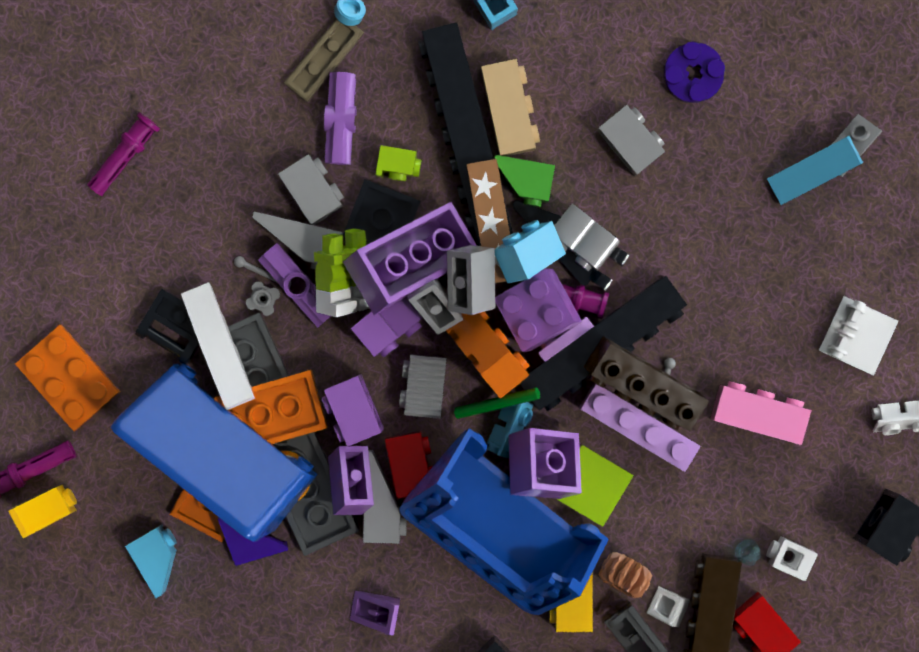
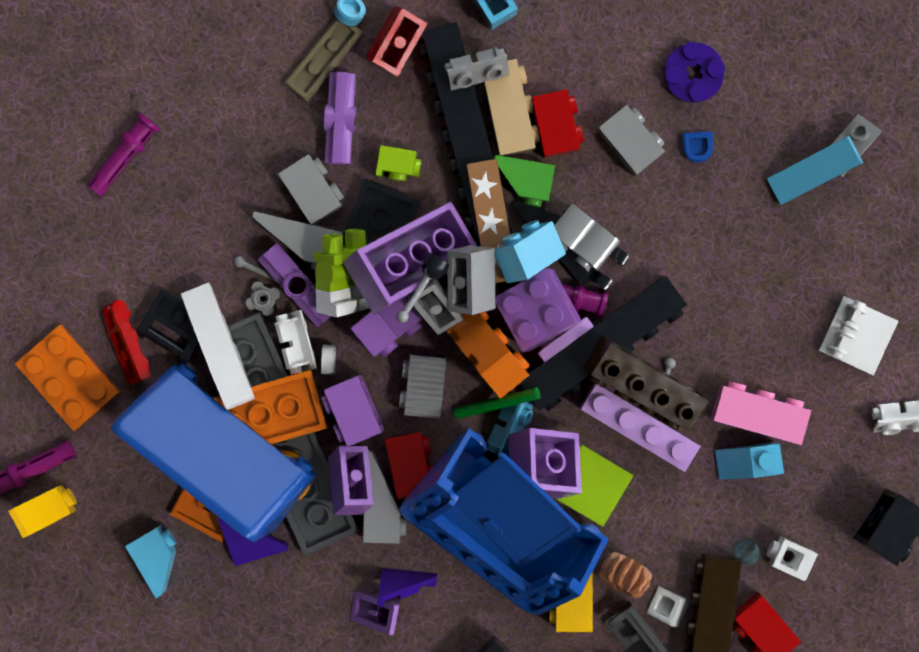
(125, 342): none -> red hinge
(299, 355): none -> white hinge
(328, 359): none -> white tile
(396, 40): none -> red brick
(402, 583): none -> dark purple tile
(433, 268): none -> hinge
(490, 66): none -> light grey hinge
(514, 511): none -> blue piece
(556, 123): none -> red brick
(697, 146): none -> blue tile
(749, 461): none -> medium azure slope

